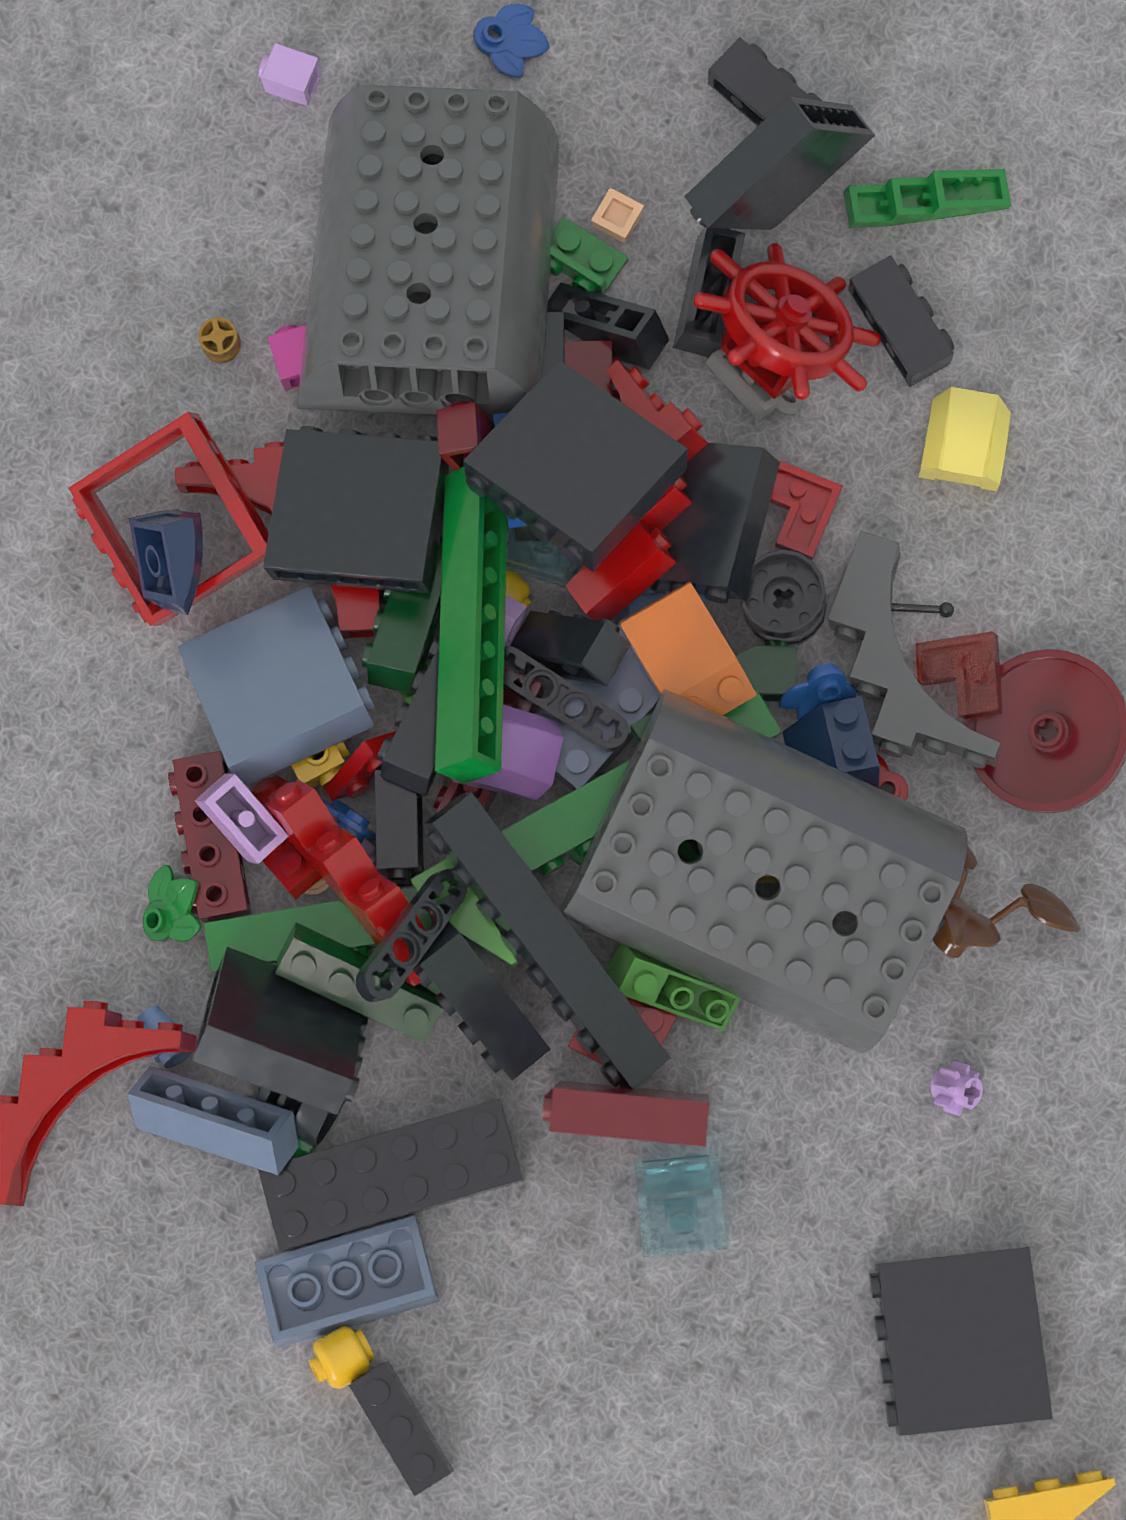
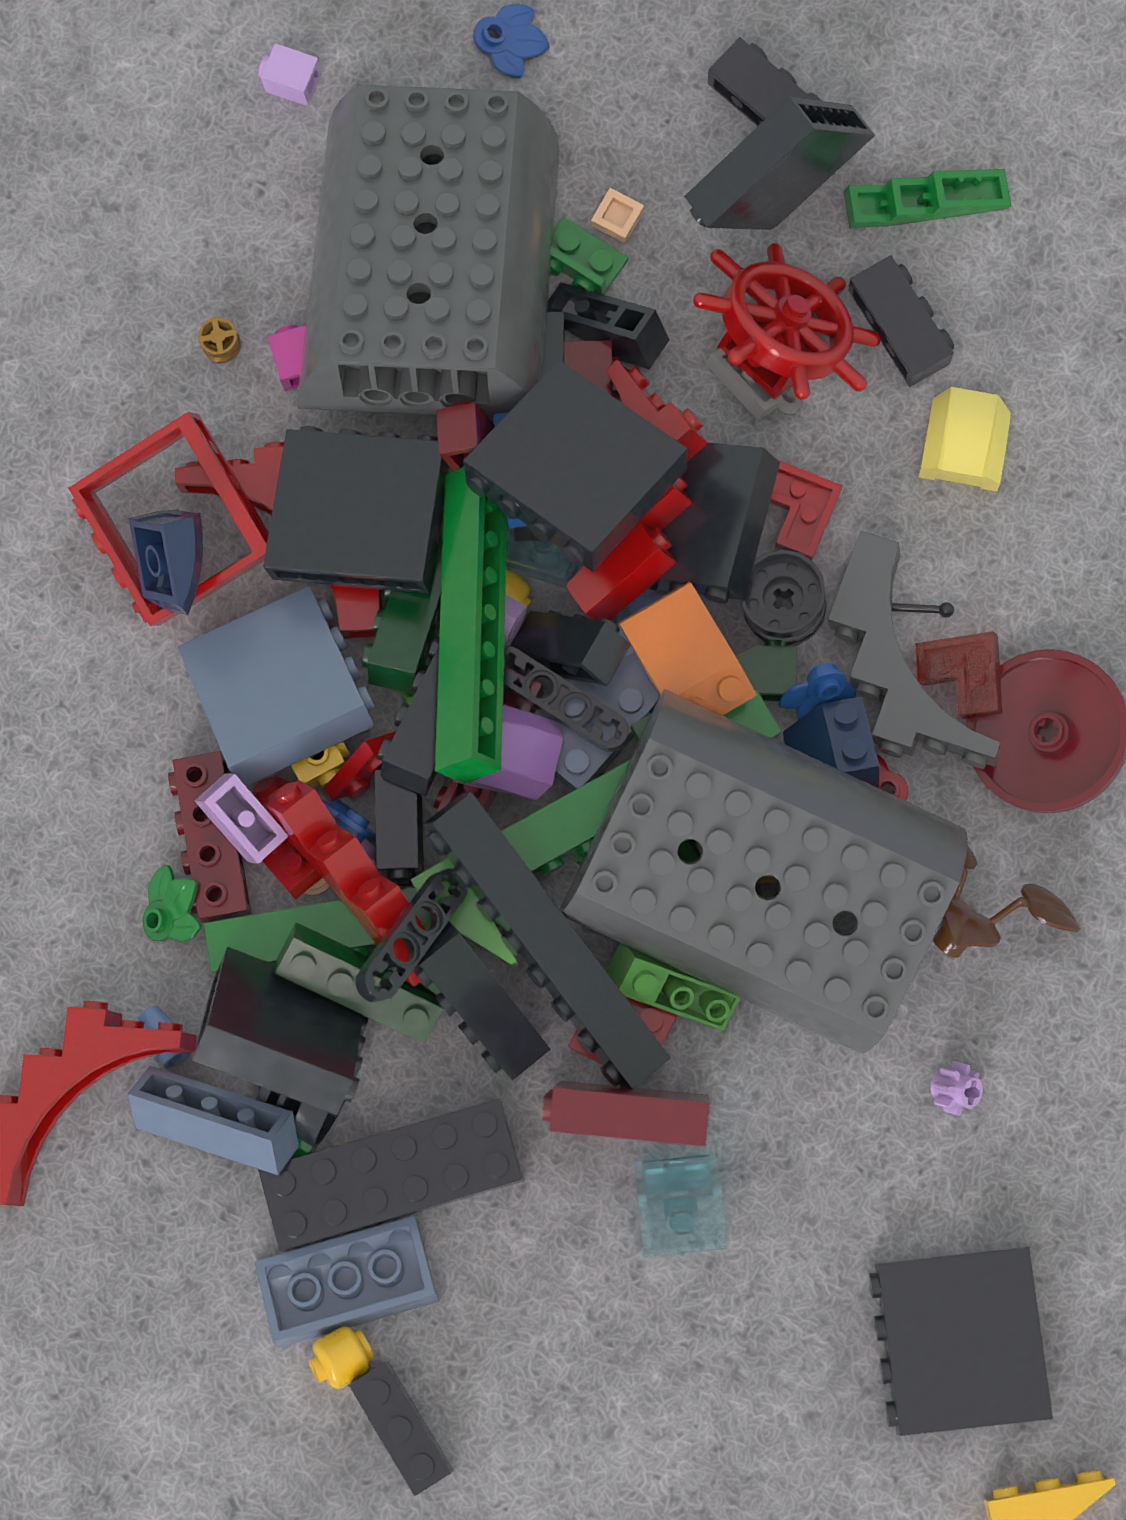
(700, 329): black brick -> none

